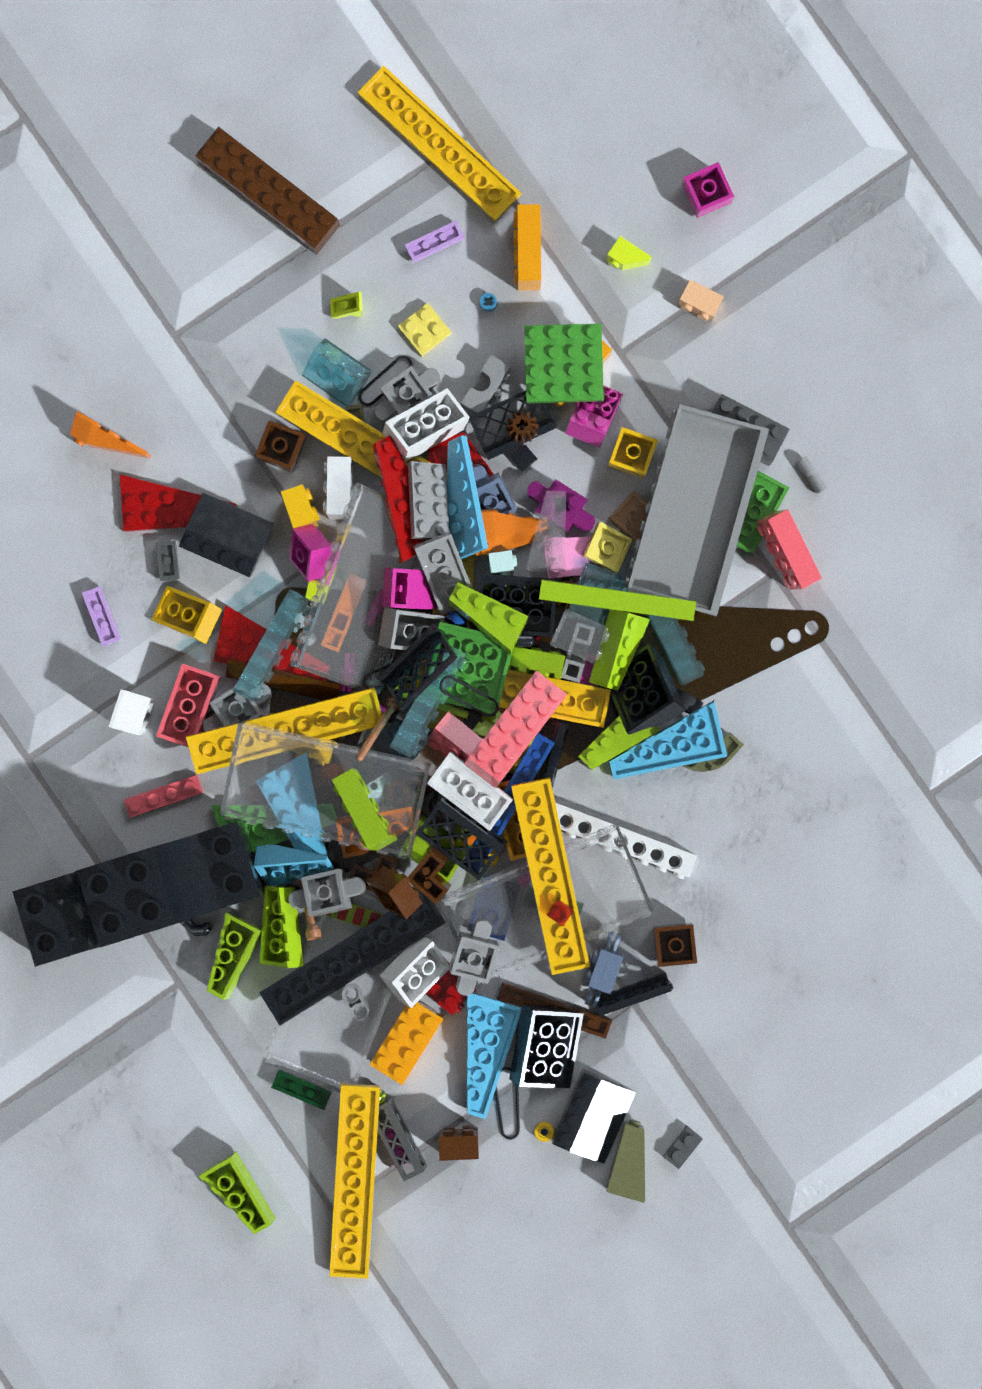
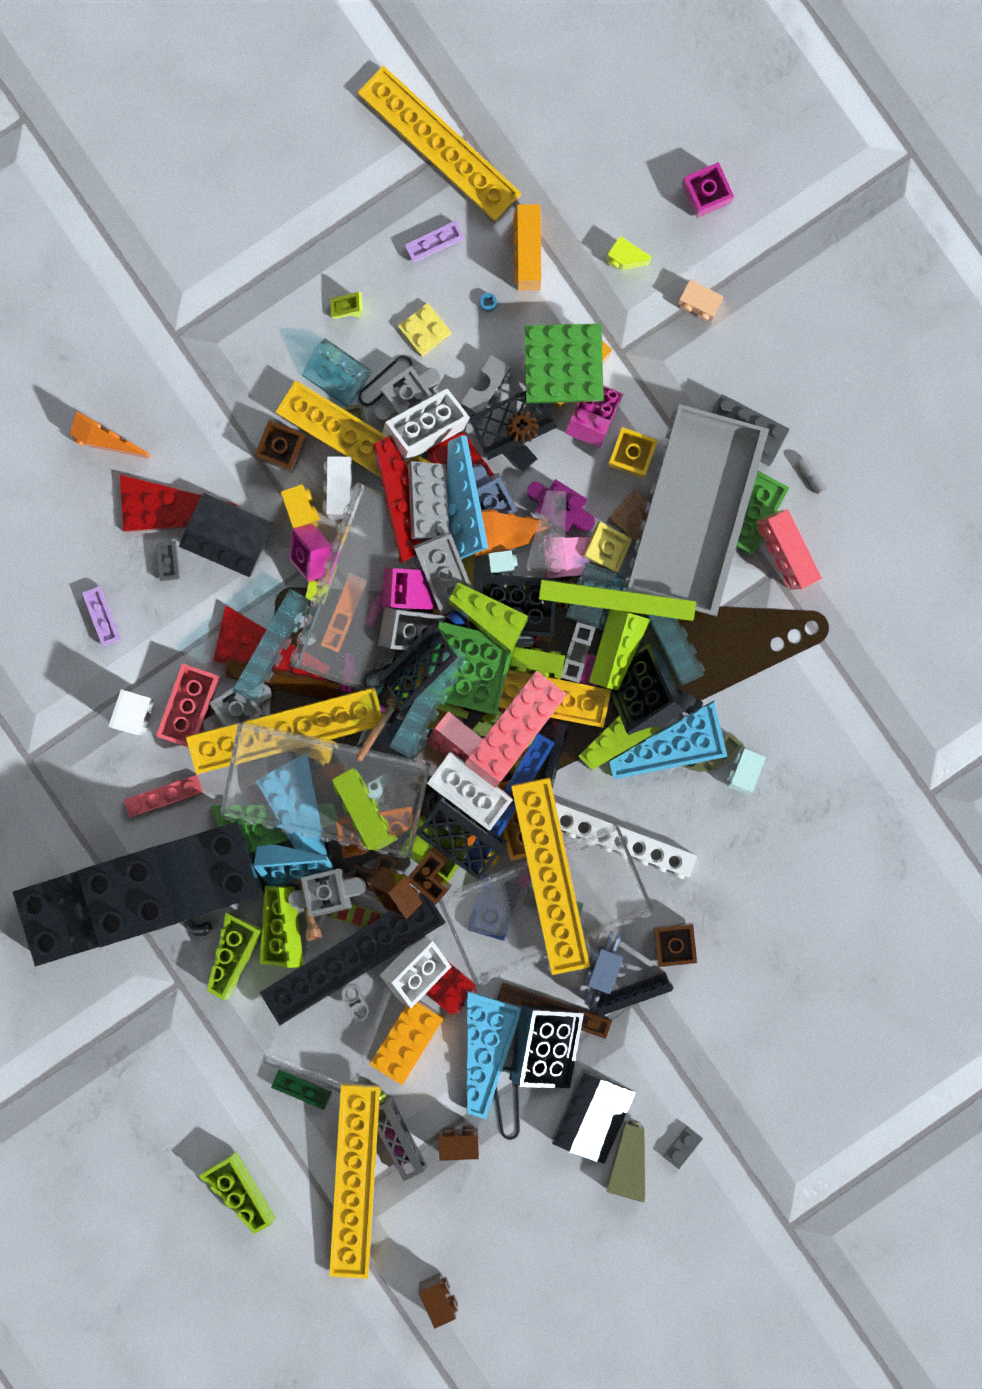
(186, 614): yellow slope -> none
(267, 190): reddish brown brick -> none
(437, 1300): none -> reddish brown brick
(470, 687): black piece -> none
(473, 957): light grey brick -> none
(544, 1131): yellow tile -> none
(560, 912): clear red plate -> none
(580, 636): clear panel -> none
(746, 771): none -> light aqua brick

